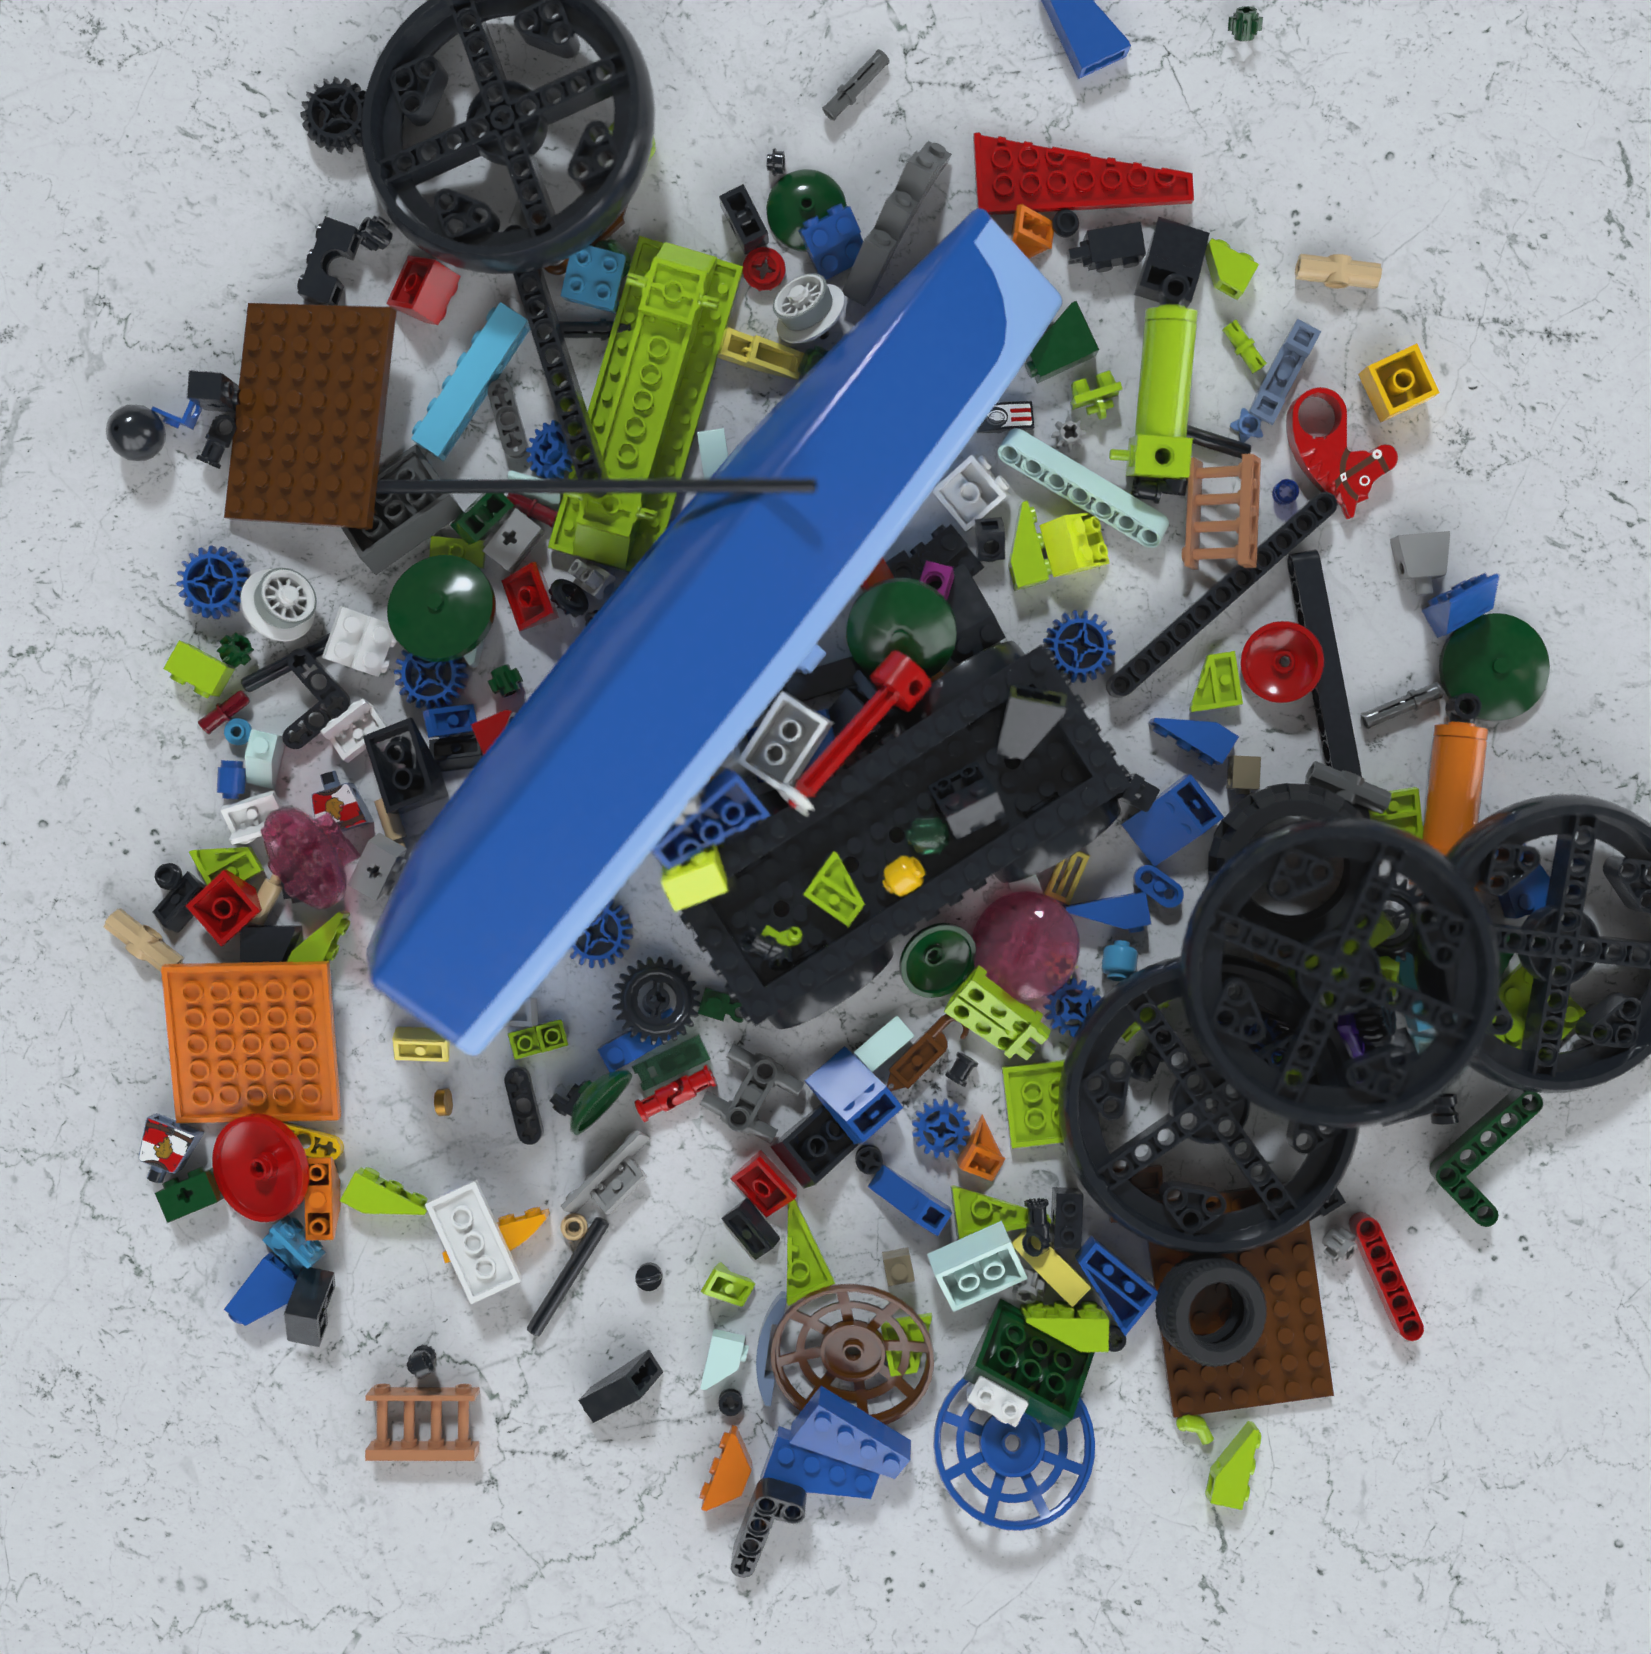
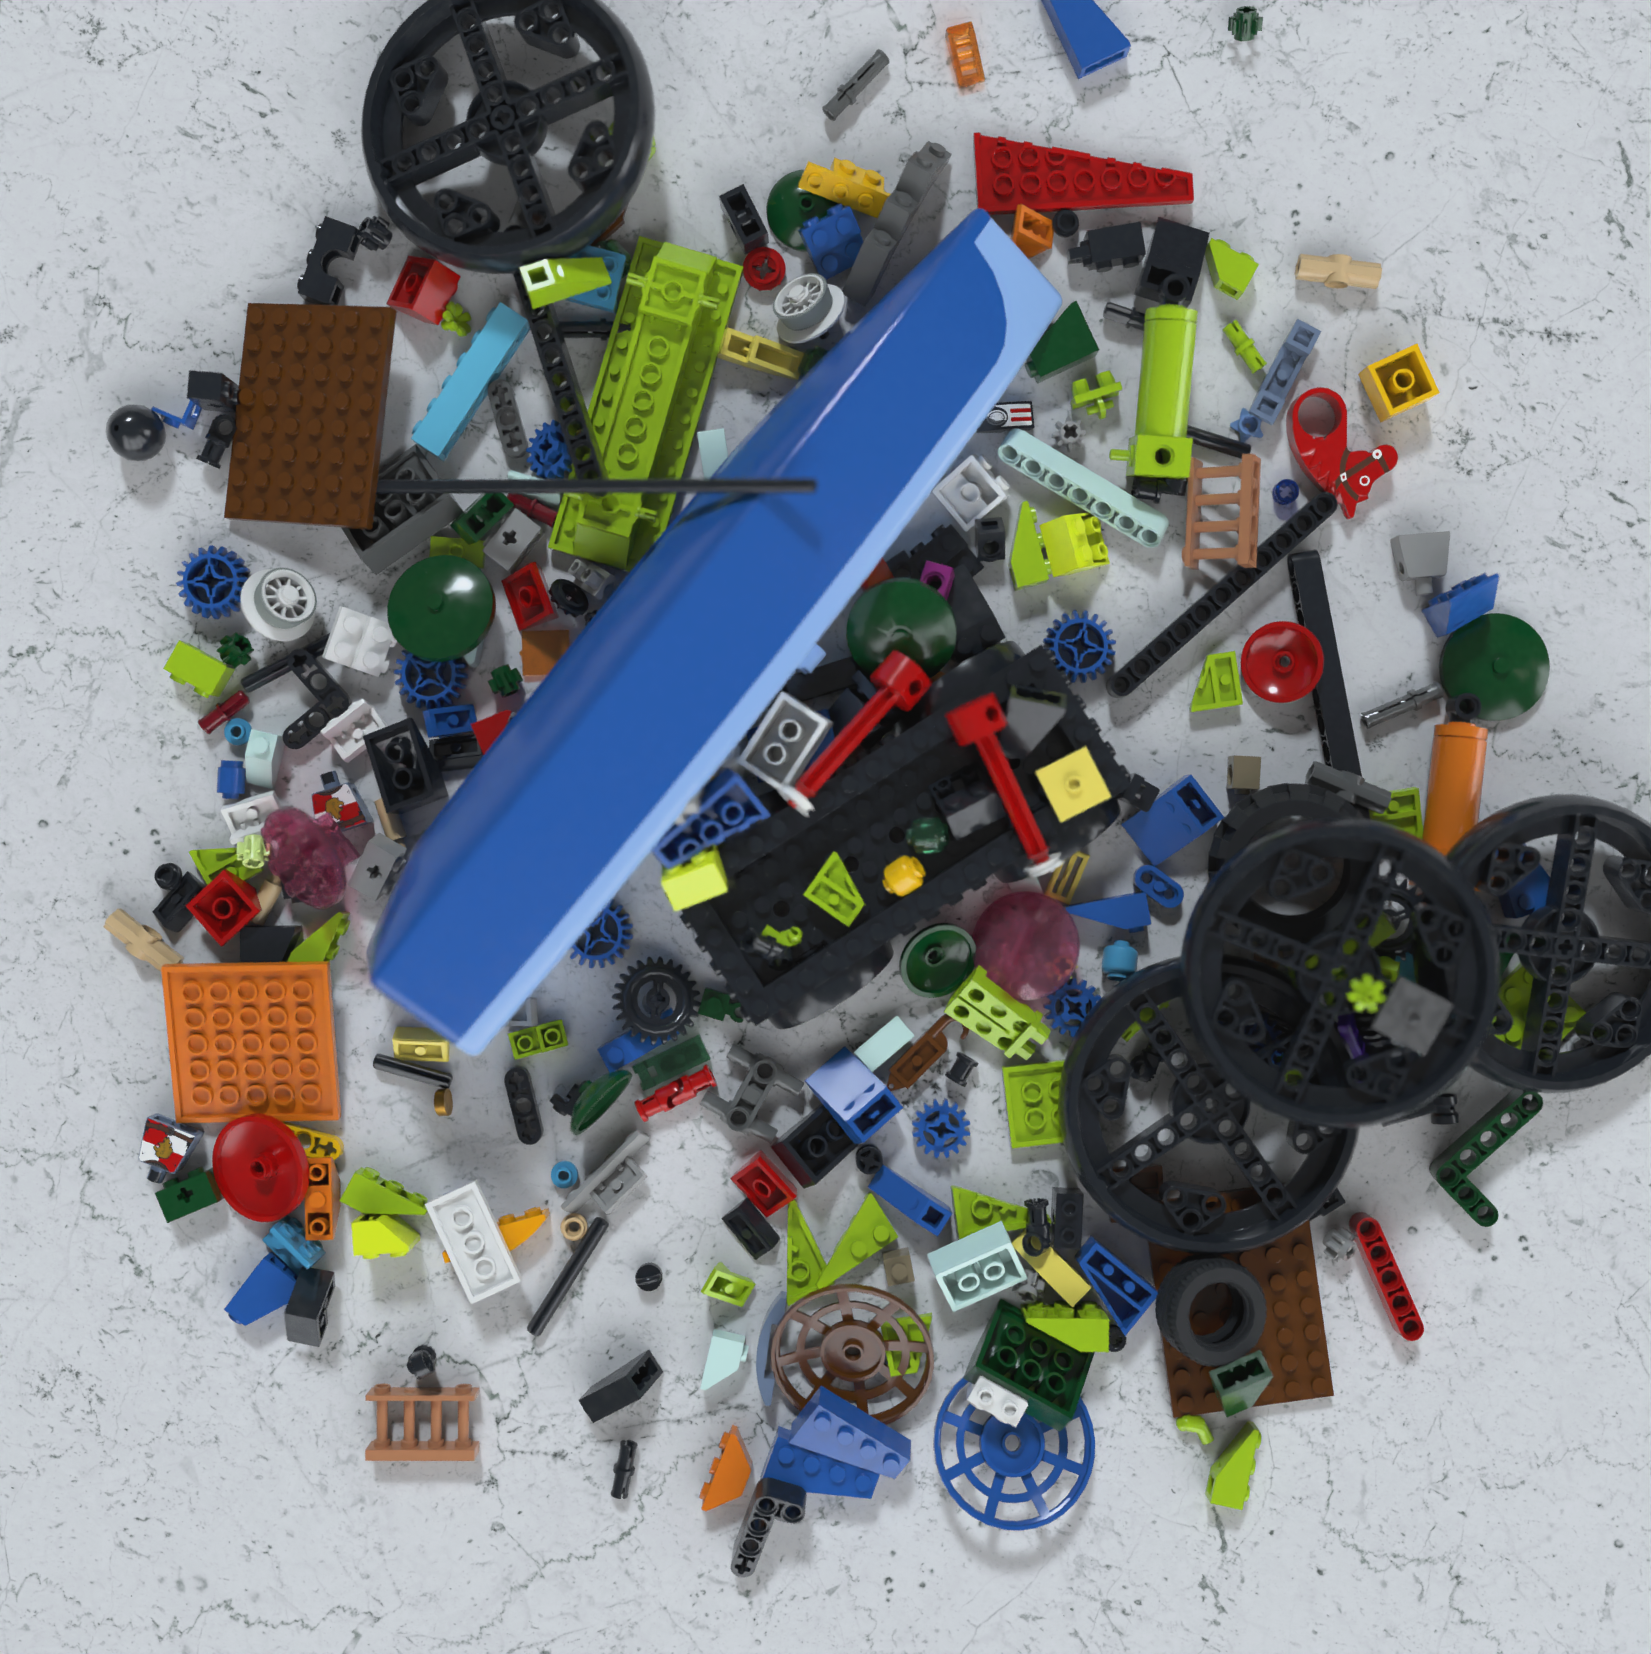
(252, 851): none -> yellowish green gear
(329, 132): black gear -> none
(382, 1235): none -> neon yellow slope
(412, 1071): none -> black axle
(456, 320): none -> lime plant
(543, 650): none -> clear orange piece
(562, 278): none -> lime slope
(564, 1166): none -> dark azure plate
(624, 1469): none -> black pin
(724, 1408): black bush -> none
(776, 162): black plate -> none
(846, 185): none -> yellow bracket
(865, 1236): none -> lime wing
(958, 32): none -> clear orange slope
(978, 722): none -> red piece
(981, 1153): orange slope -> none
(1072, 784): none -> light yellow plate
(1124, 315): none -> black axle
(1206, 738): blue slope -> none
(1240, 1382): none -> dark green slope
(1363, 990): none -> lime plant
(1411, 1015): none -> flat silver plate

